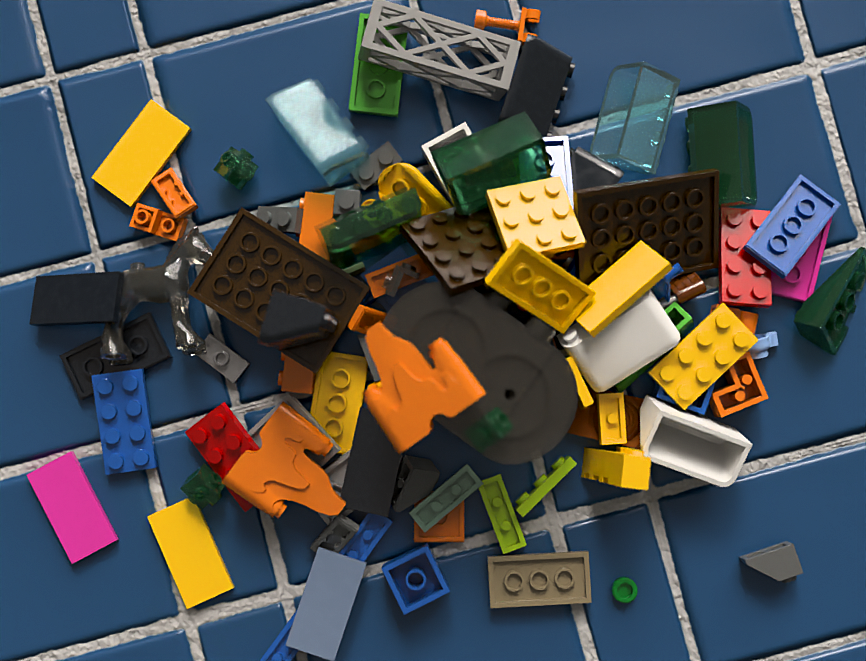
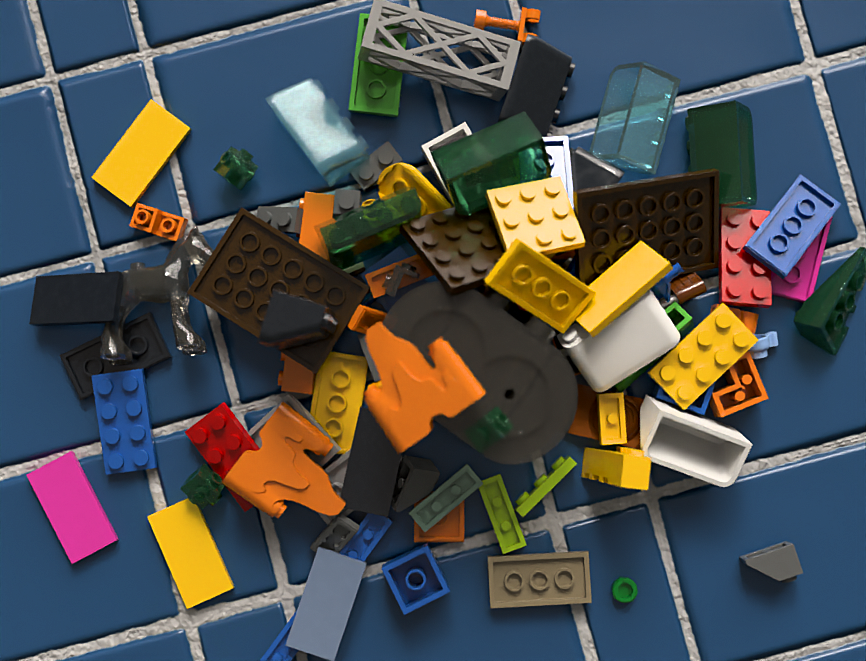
(174, 194): orange plate -> none
(224, 359): flat silver plate -> none
(584, 397): yellow tile -> none

